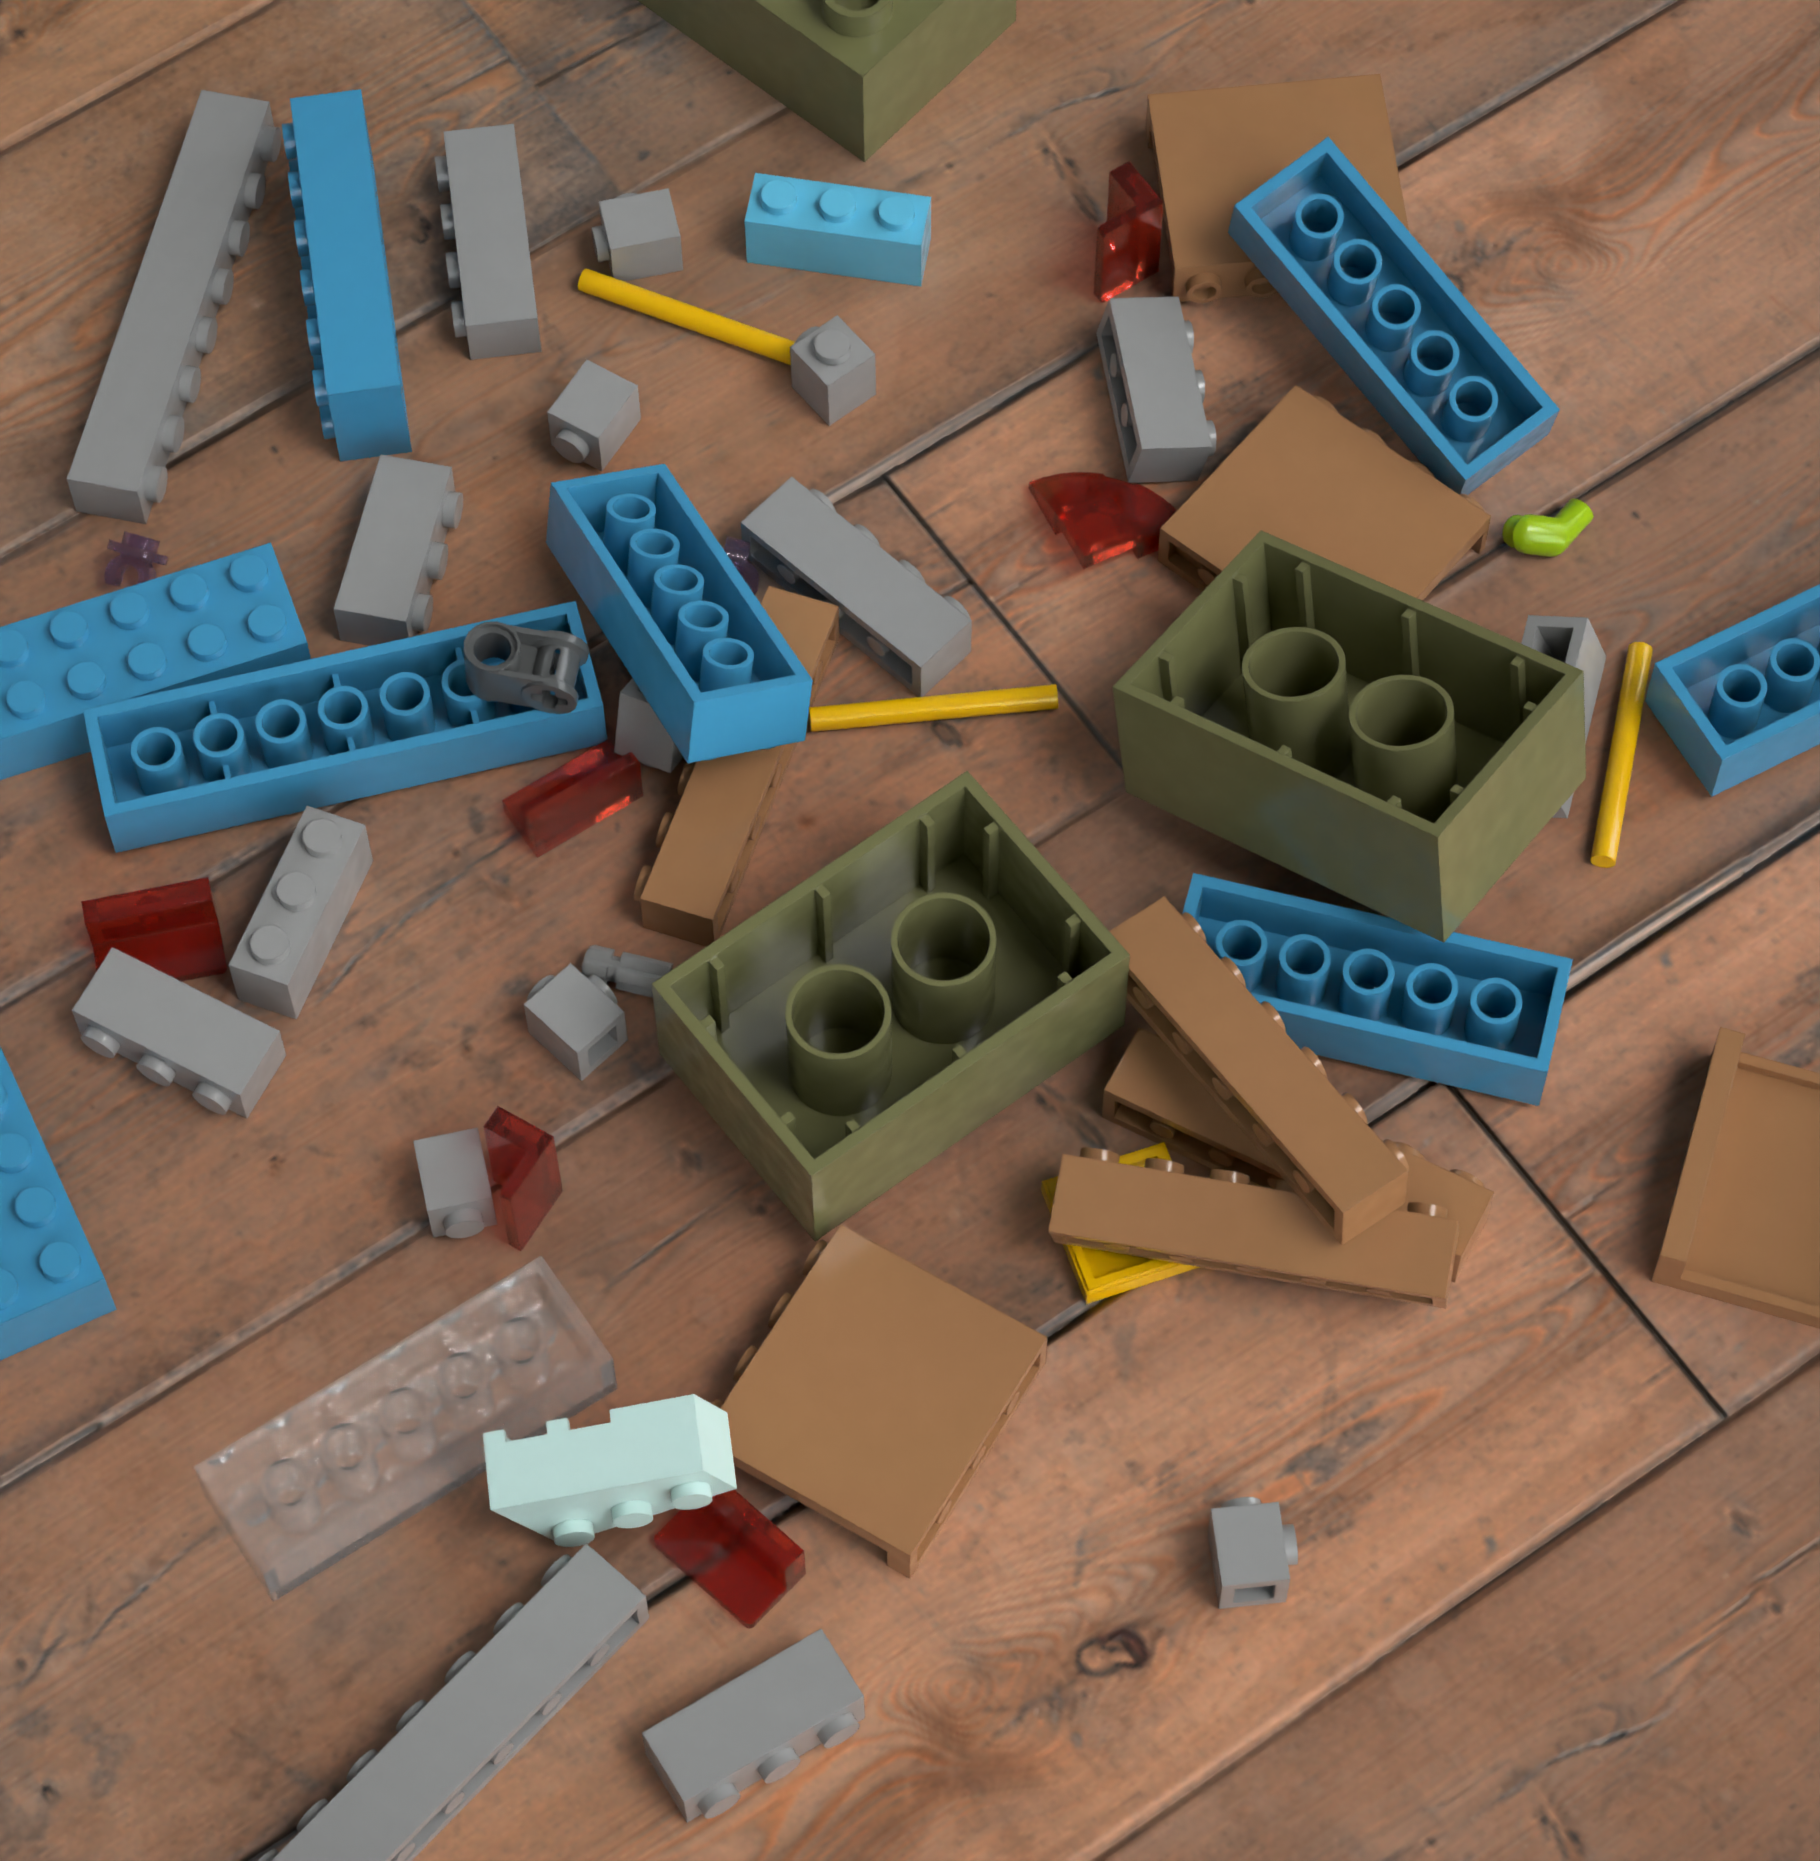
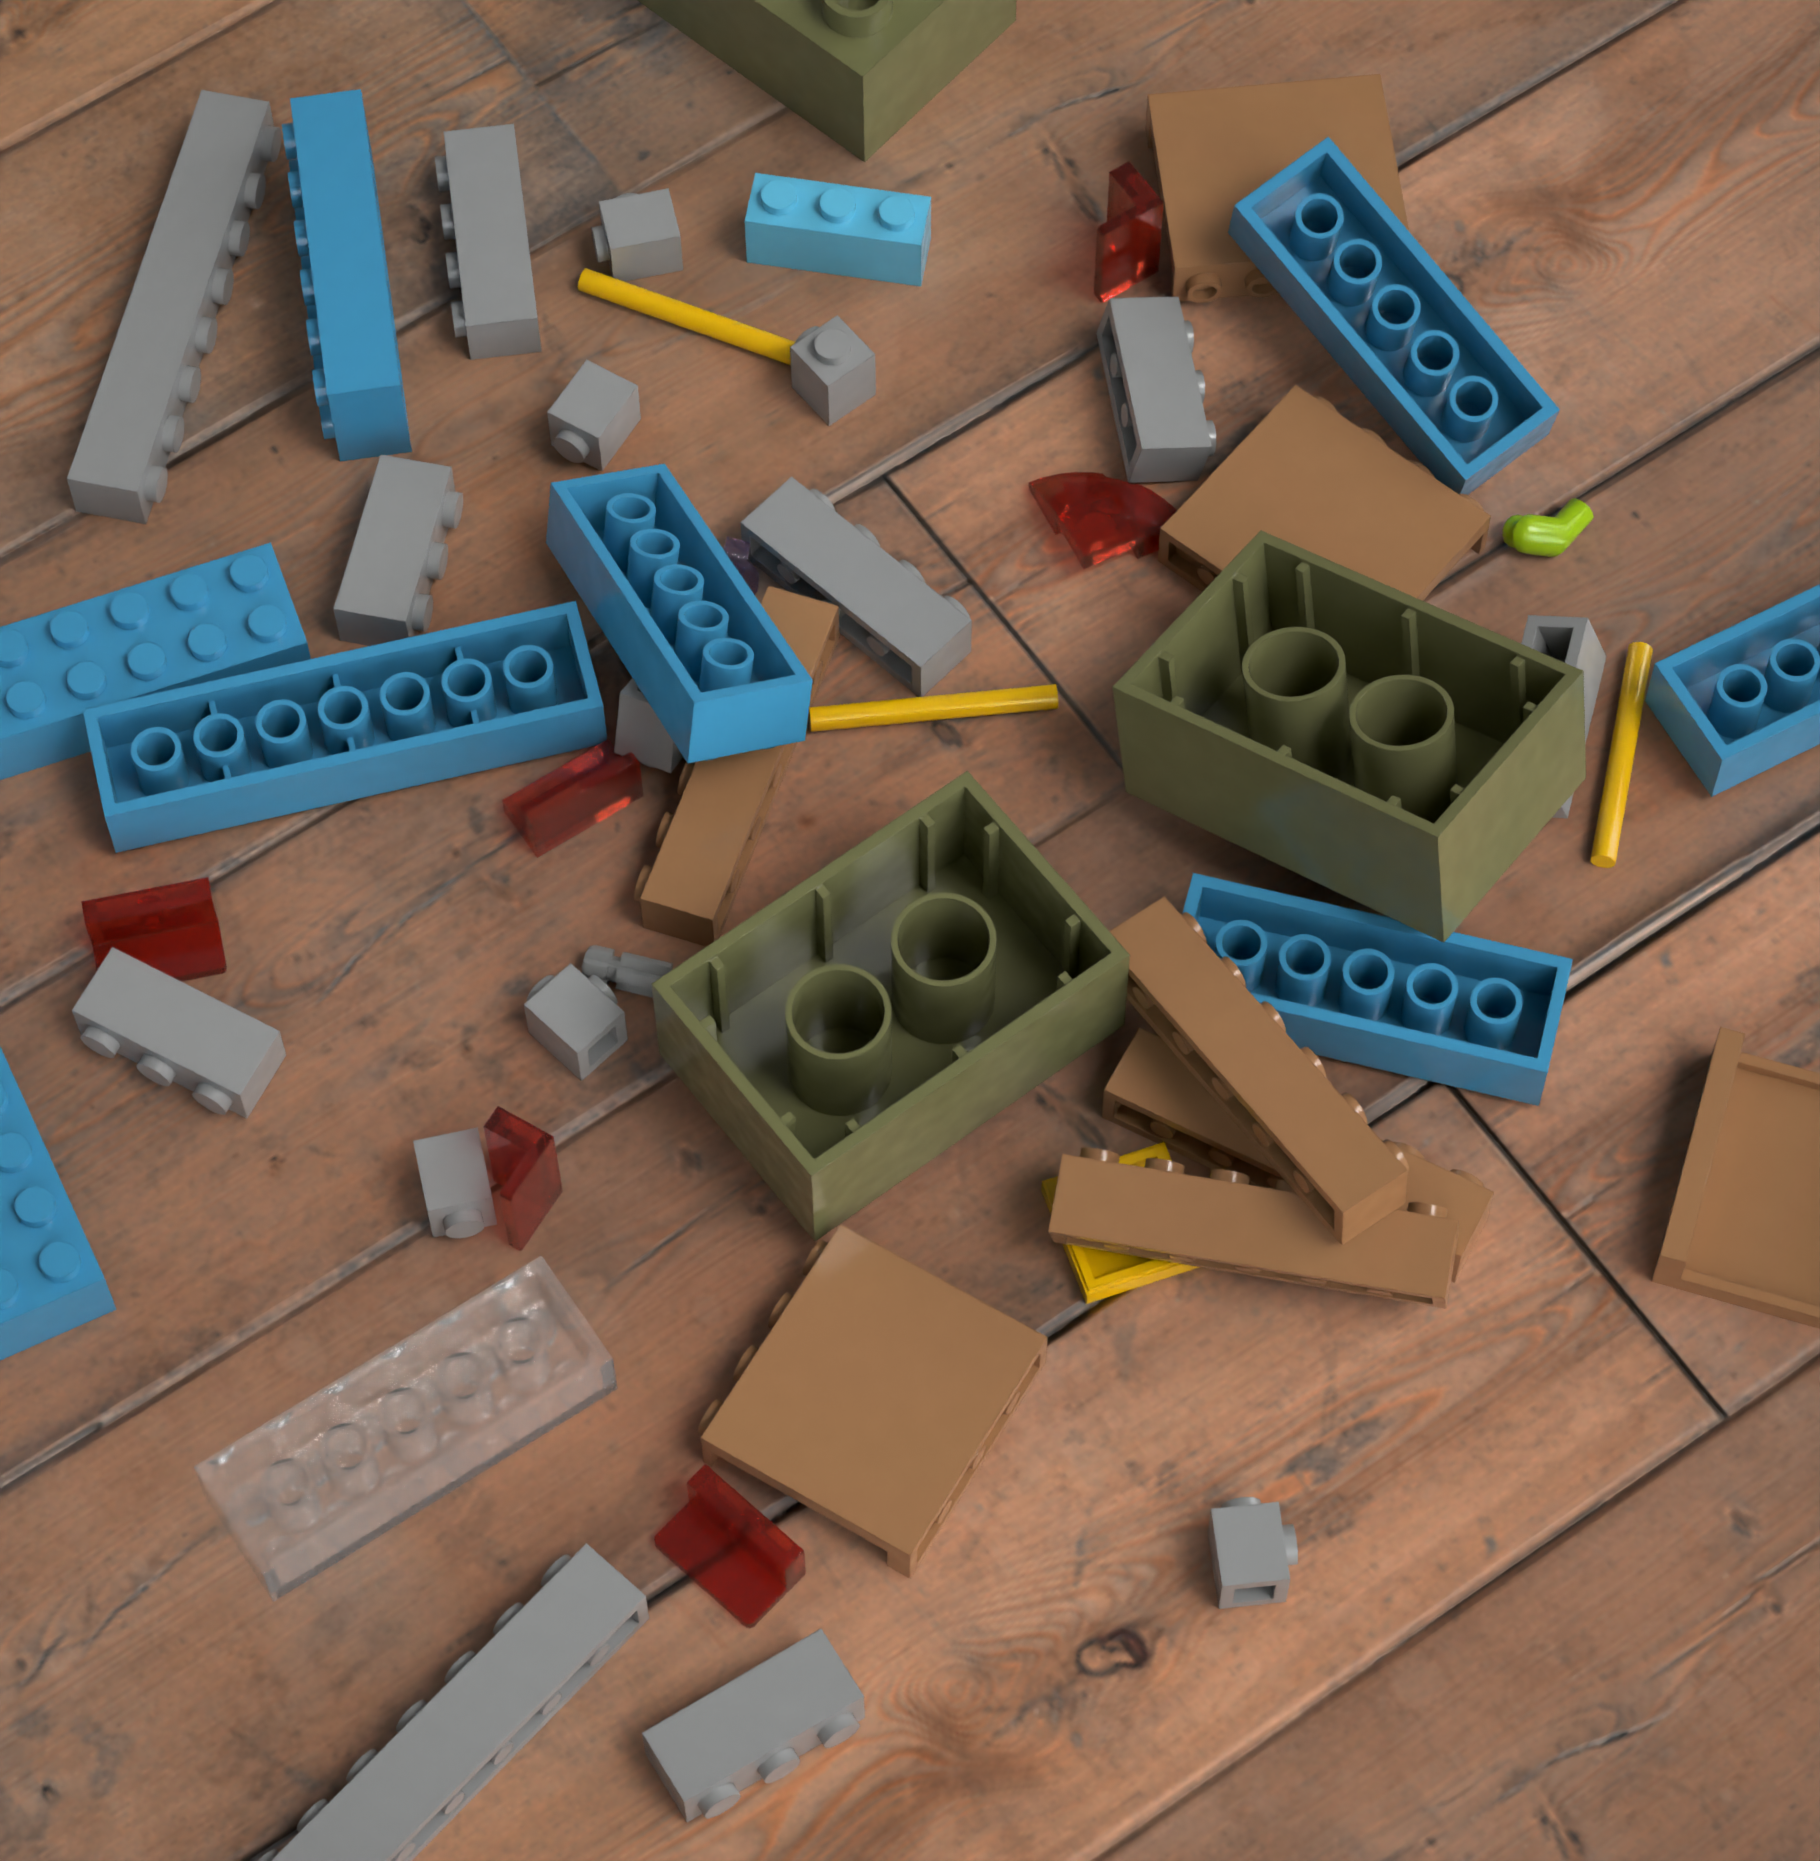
(135, 552): clear purple plate -> none
(301, 912): light grey brick -> none
(528, 666): dark grey piece -> none
(611, 1472): light aqua wedge -> none

